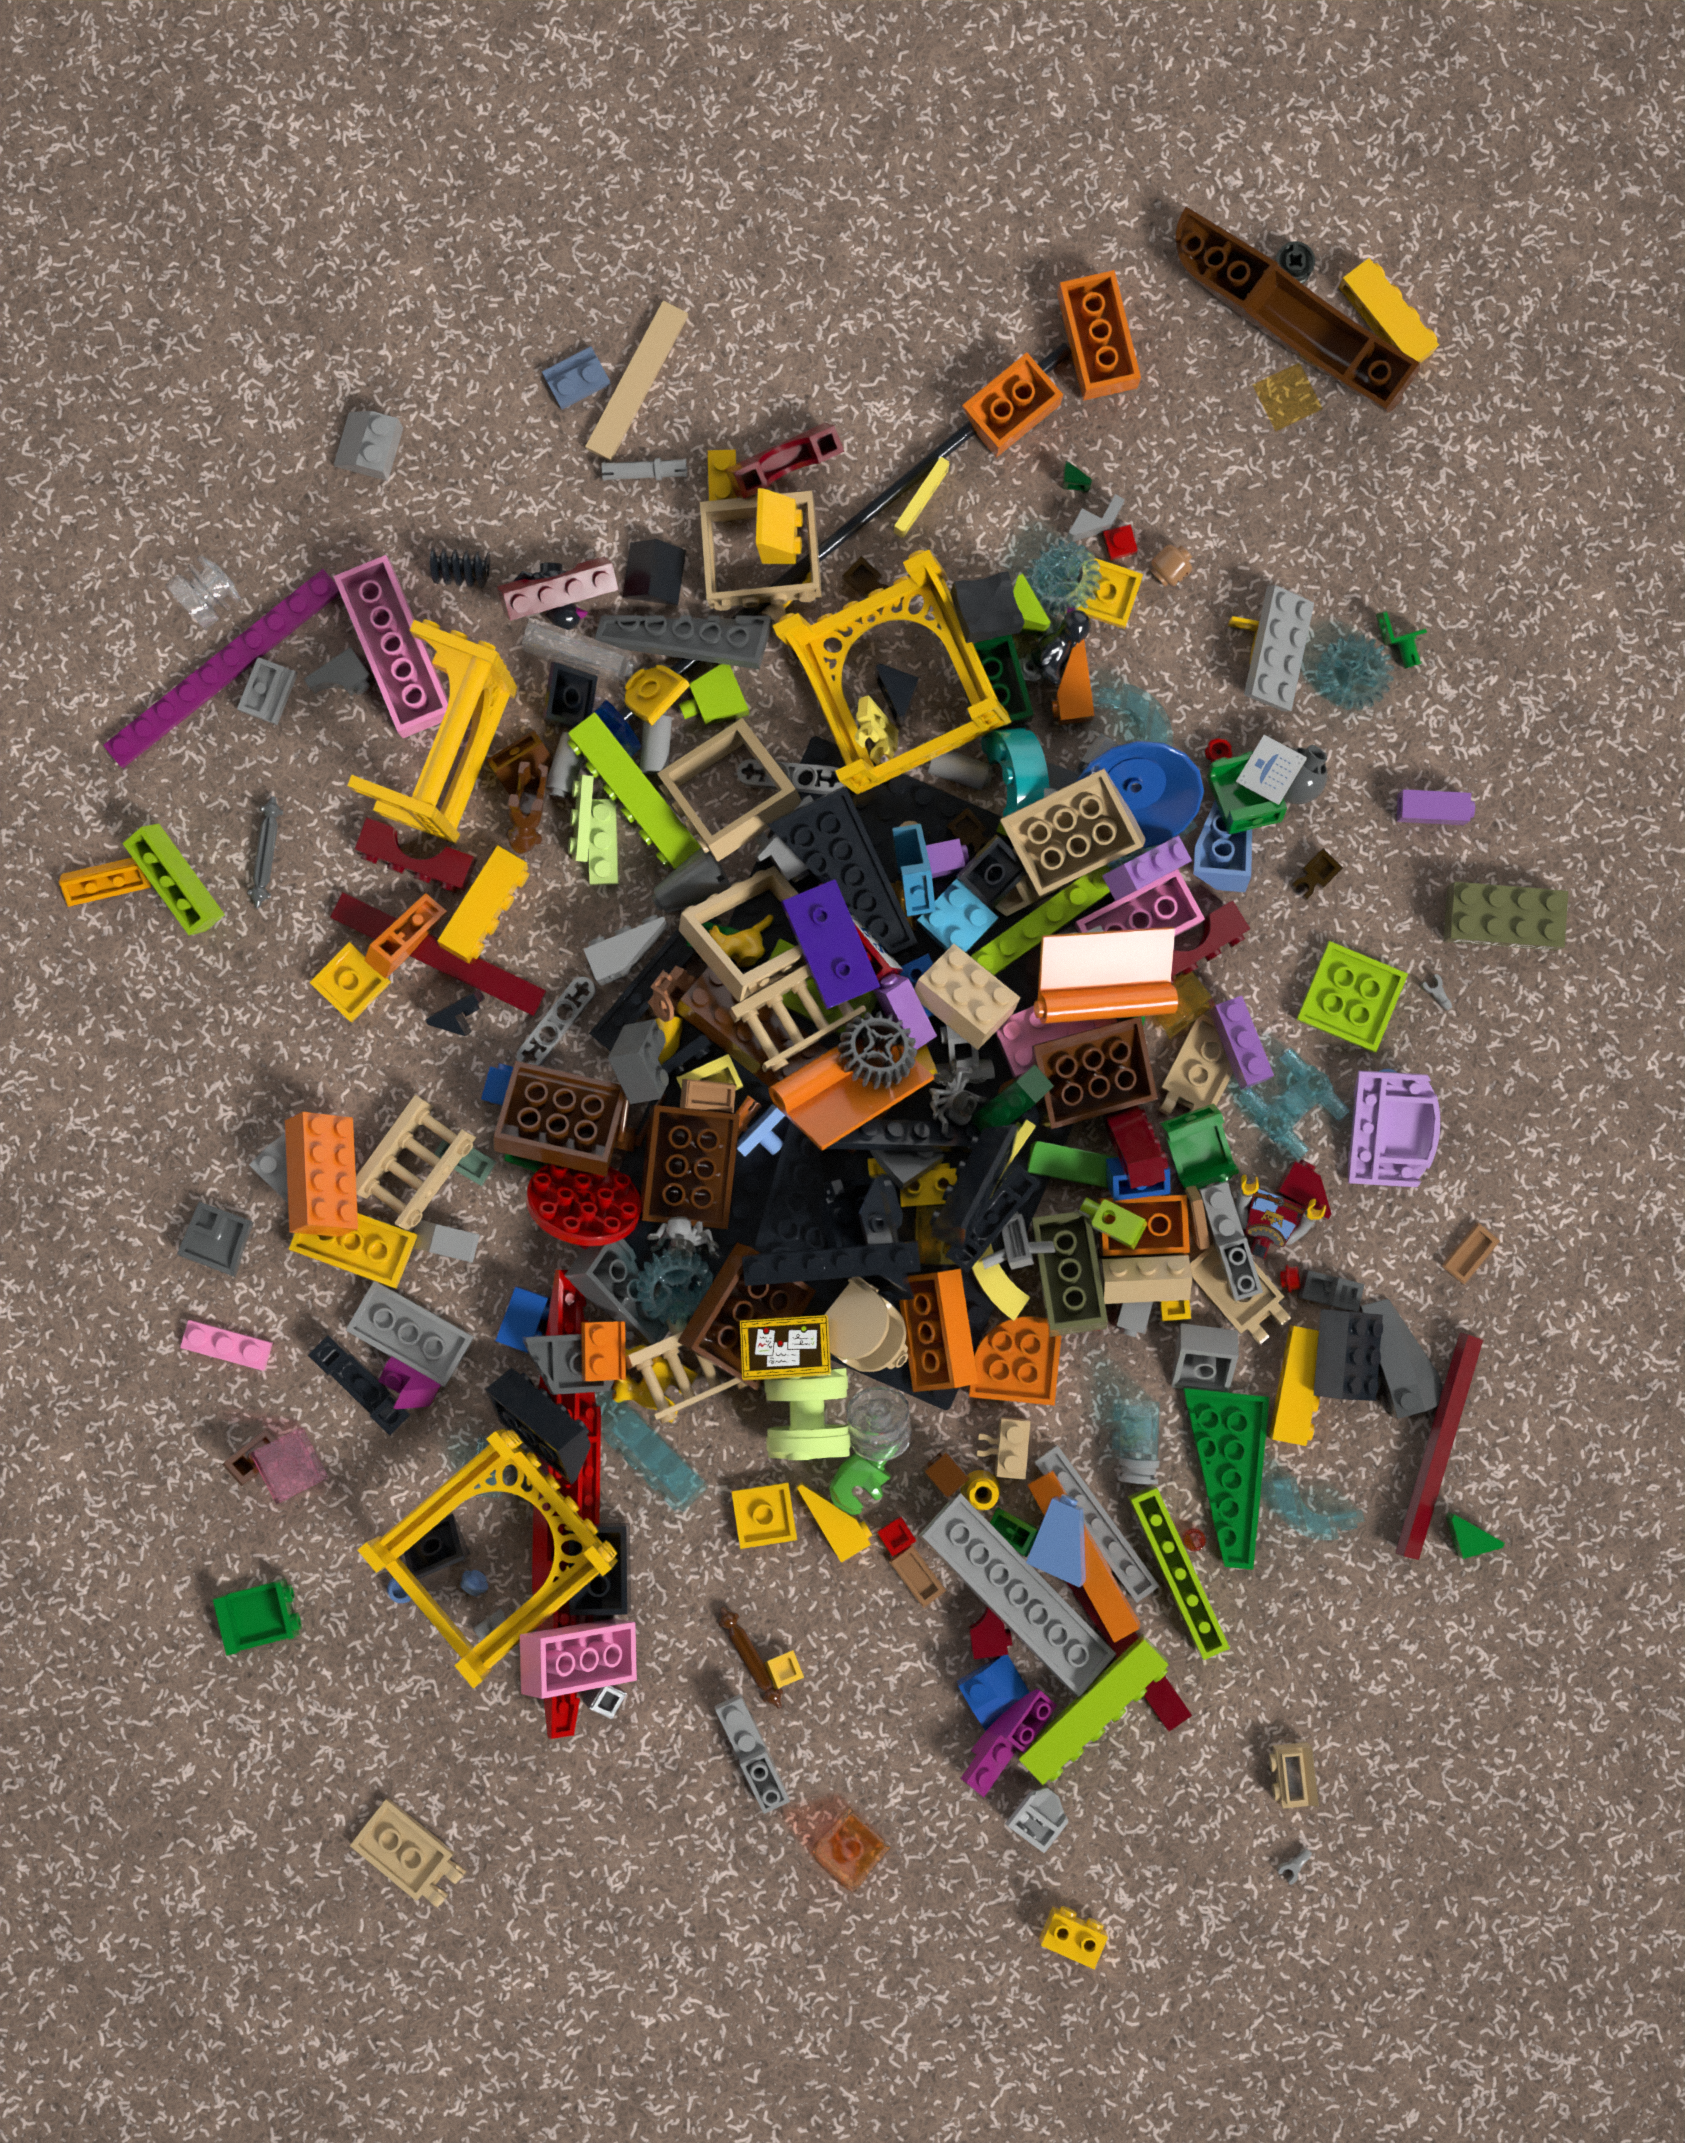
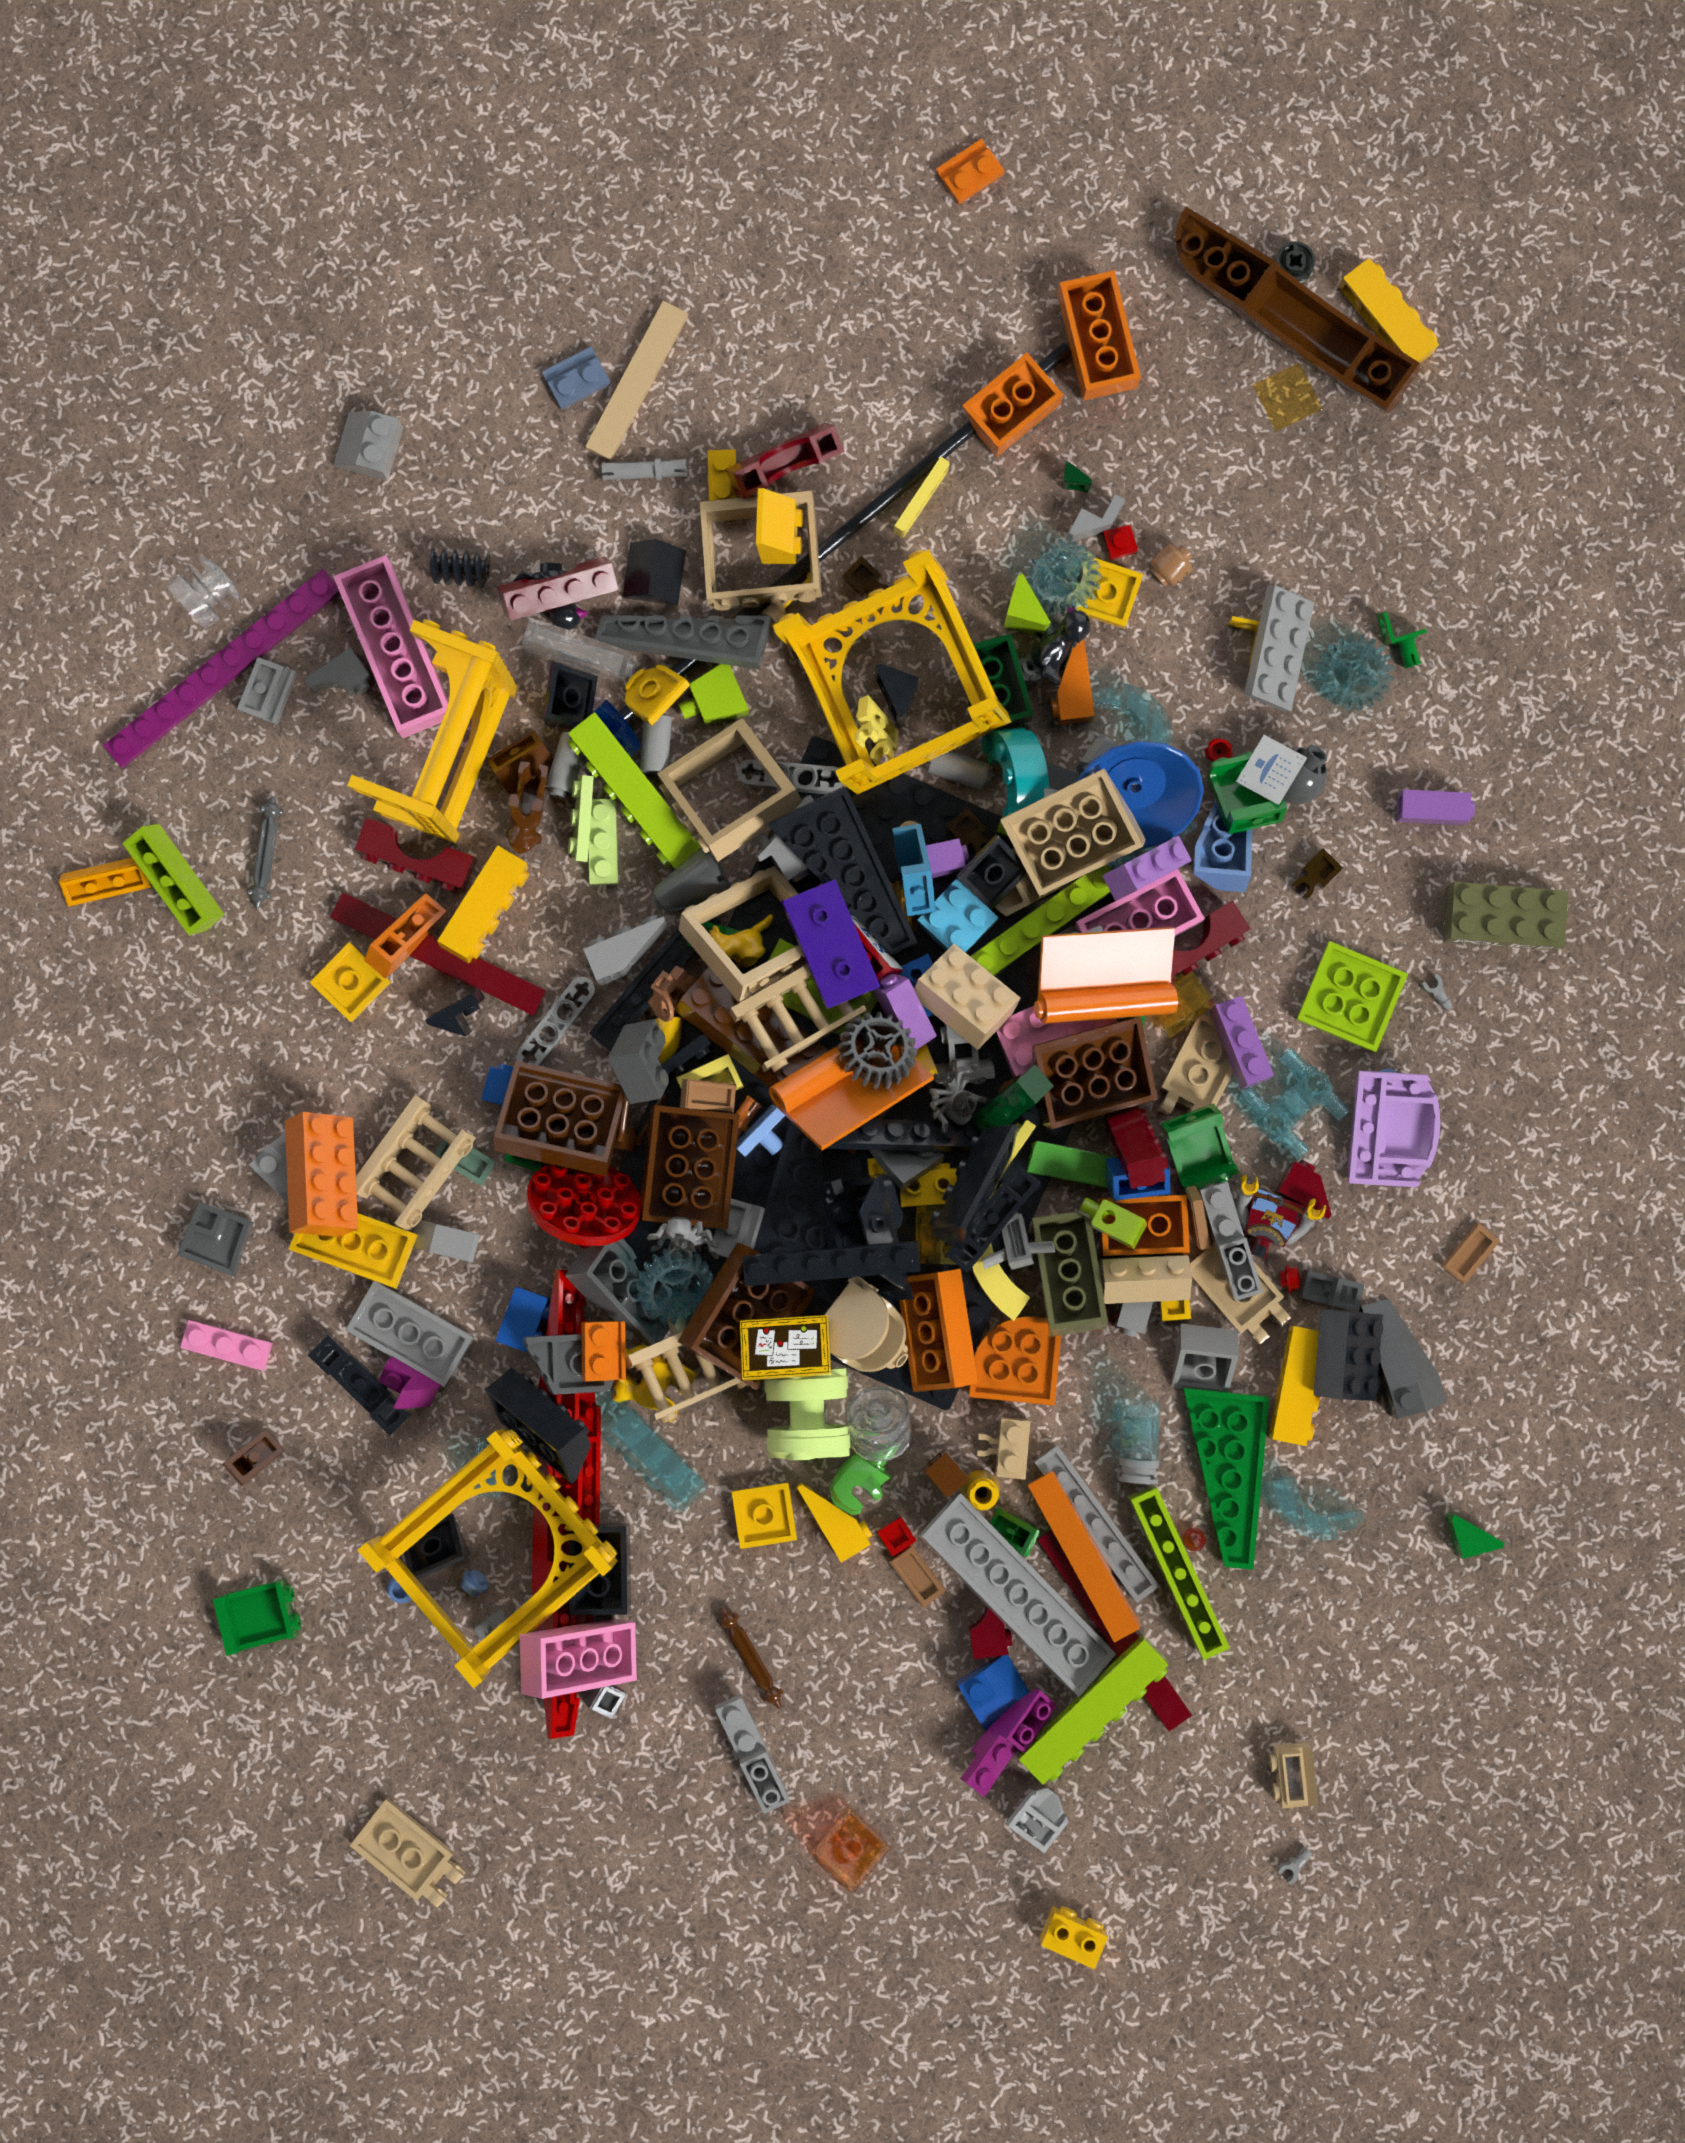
(289, 1465): clear pink tile -> none
(742, 1227): none -> light grey plate
(784, 1669): yellow plate -> none
(970, 171): none -> orange plate
(986, 607): black brick -> none
(1060, 1542): medium blue slope -> none
(1439, 1446): dark red tile -> none

